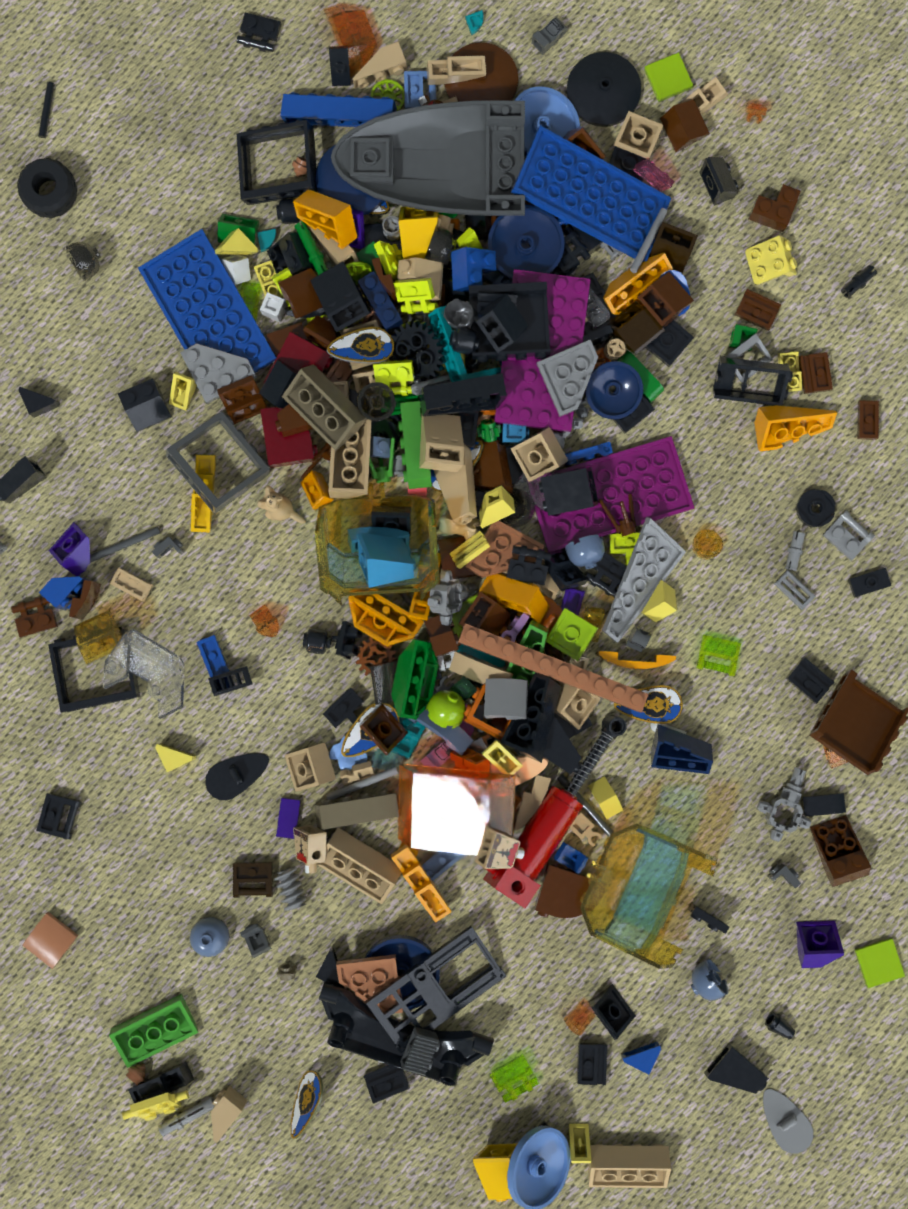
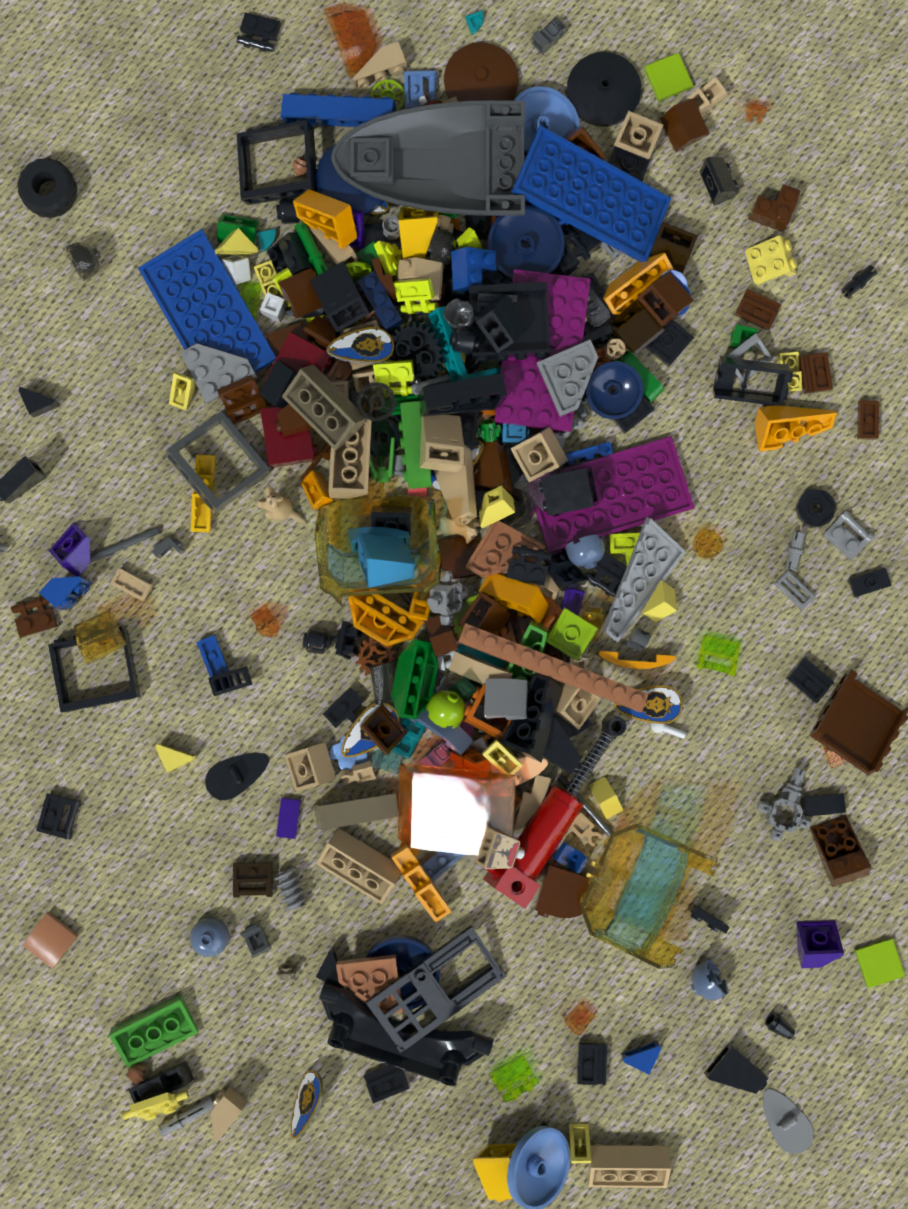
(46, 110): black bar -> none
(82, 606): reddish brown slope -> none
(144, 405): black slope -> none
(152, 663): clear windscreen -> none
(310, 846): tan torso -> none
(339, 66): black plate -> none
(363, 783): light grey bar -> none
(380, 447): sand blue plate -> none
(420, 1050): dark grey brick -> none
(455, 69): tan slope -> none
(469, 549): light yellow tile -> none
(517, 625): lavender plate -> none
(612, 1011): black slope -> none
(627, 525): reddish brown plant -> none
(648, 240): light grey bar -> none
(653, 175): clear pink plate -> none
(680, 752): dark blue wedge -> none
(789, 874): dark grey bracket -> none

